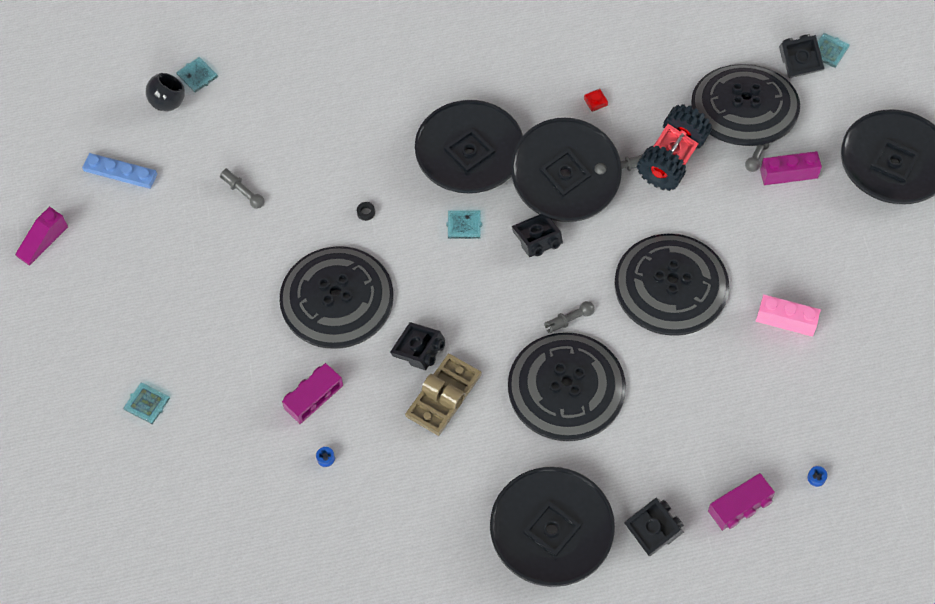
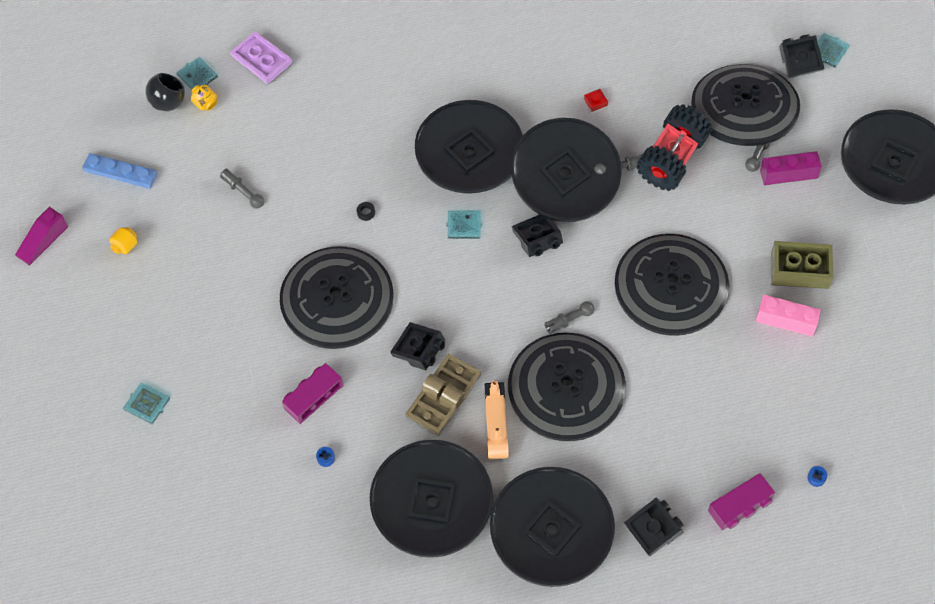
(123, 240): none -> yellow head
(203, 97): none -> yellow head
(261, 57): none -> lavender plate
(427, 471): none -> black dish
(496, 420): none -> light nougat piece
(802, 264): none -> olive brick

